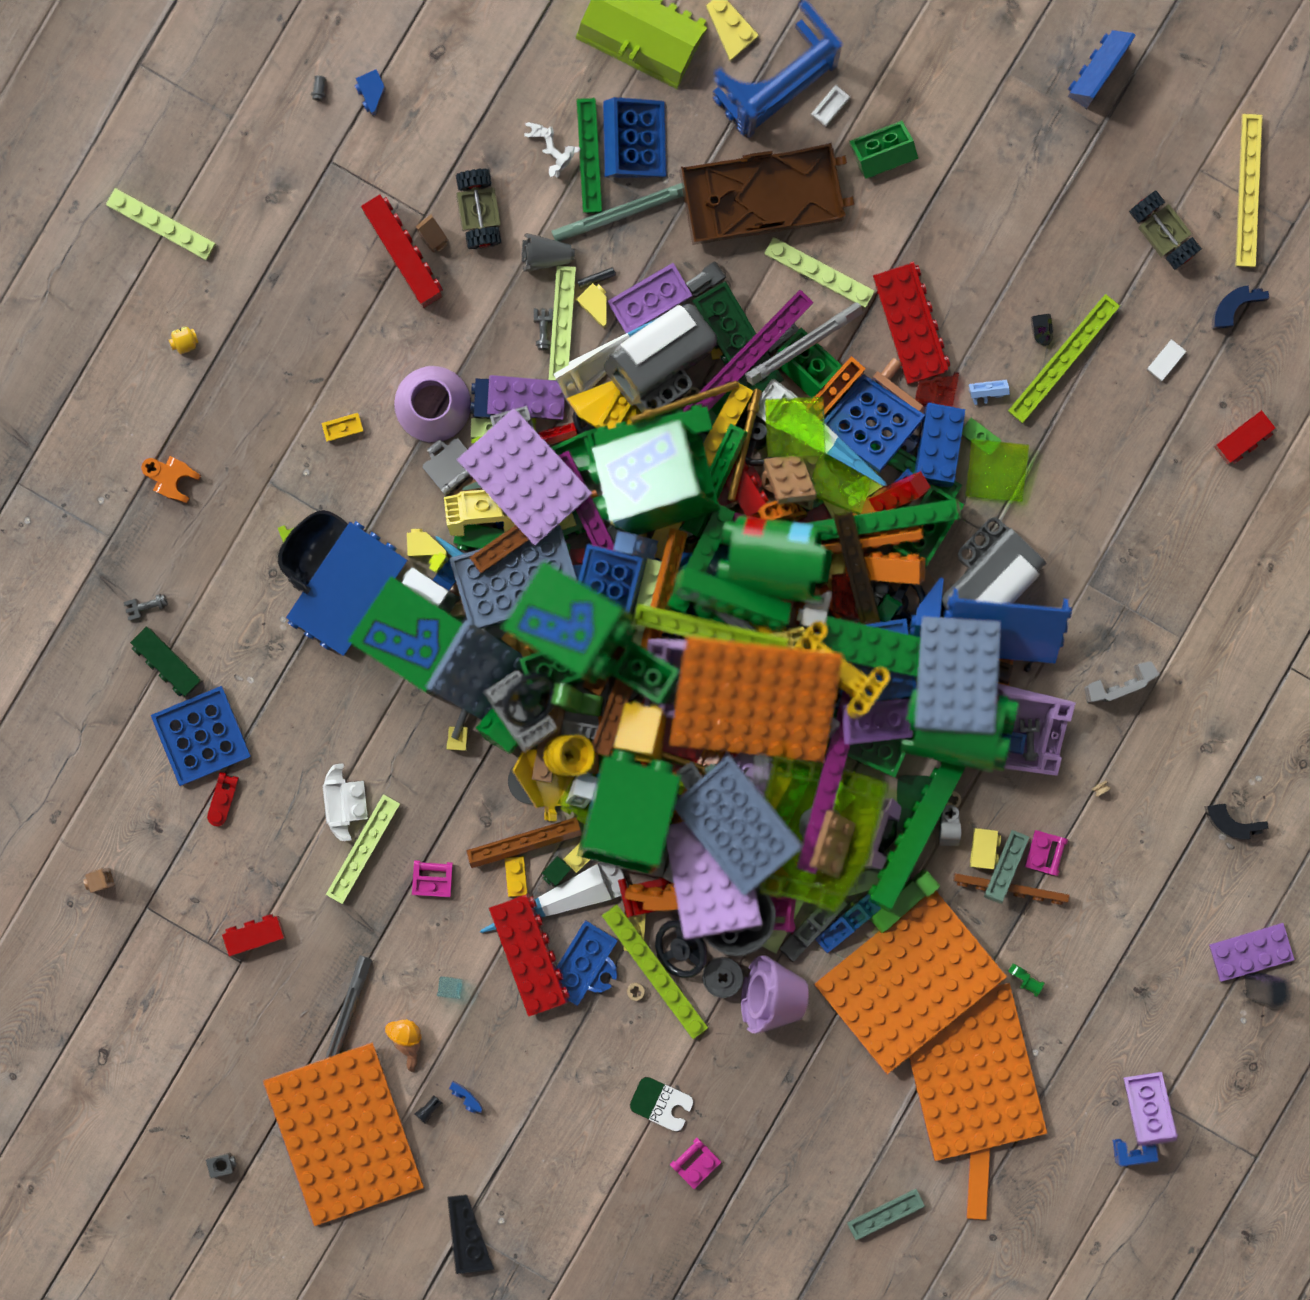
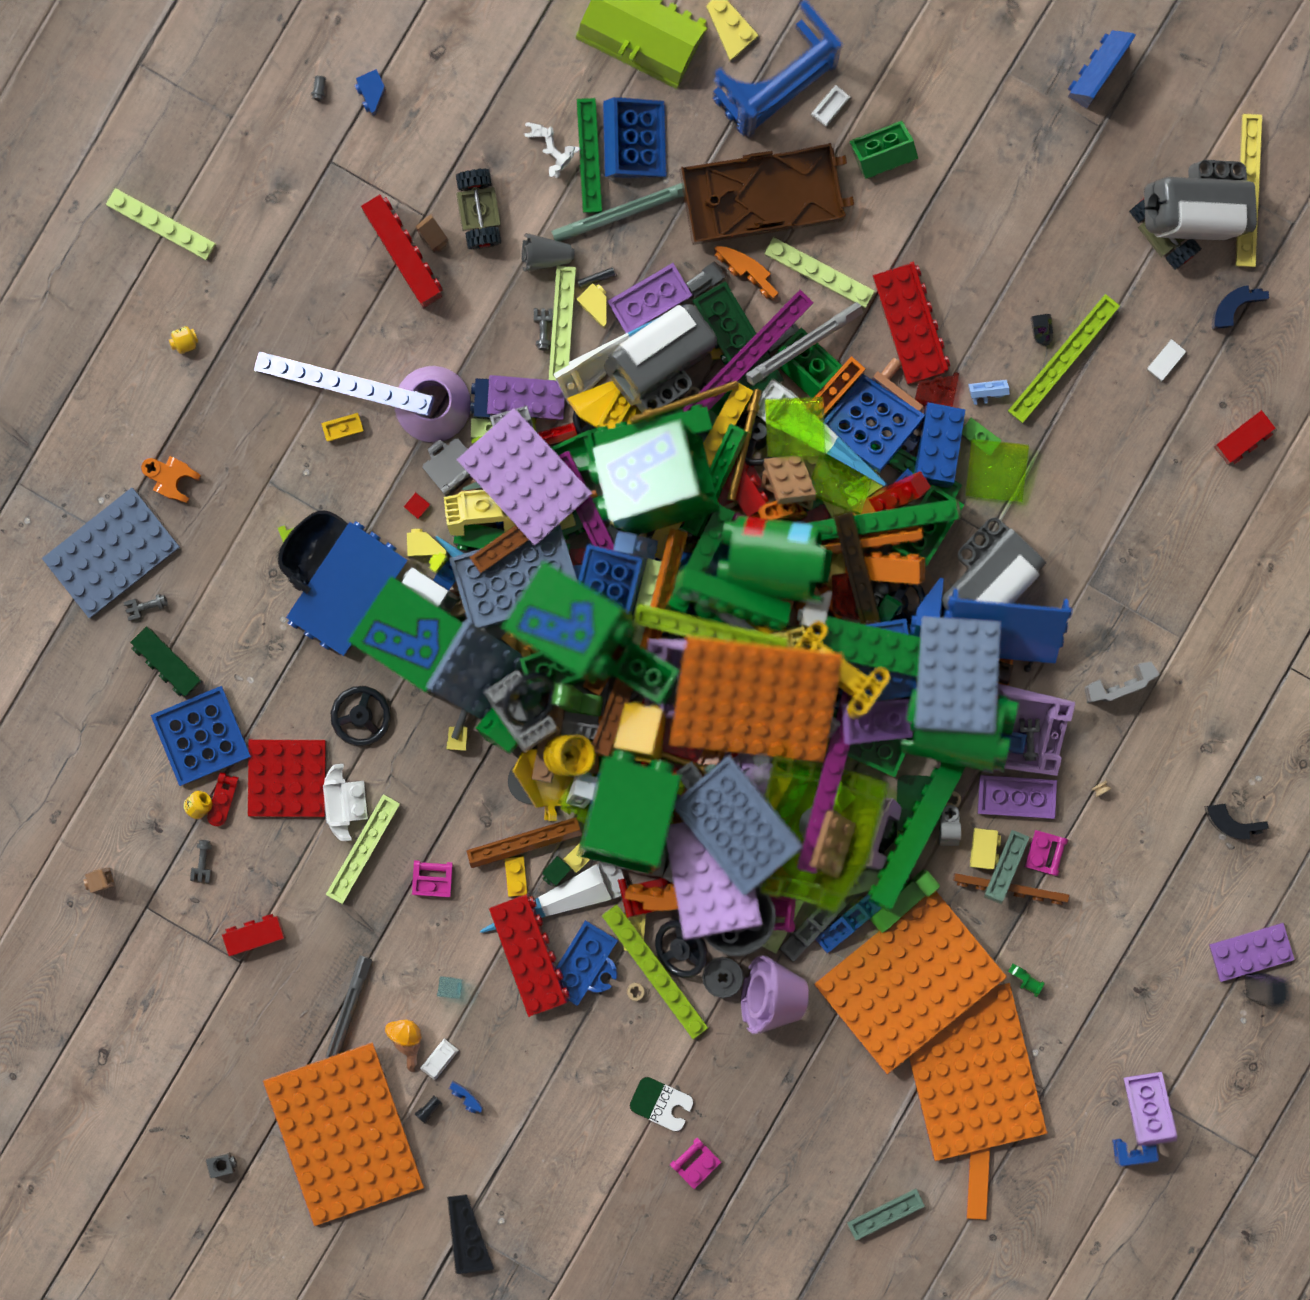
(110, 552): none -> sand blue plate
(198, 804): none -> yellow head
(204, 846): none -> dark grey hinge
(286, 778): none -> red plate
(344, 384): none -> plate
(360, 716): none -> black piece
(416, 505): none -> red tile
(439, 1059): none -> white tile
(740, 264): none -> orange slope
(1017, 796): none -> medium lavender plate
(1204, 205): none -> dark grey piece

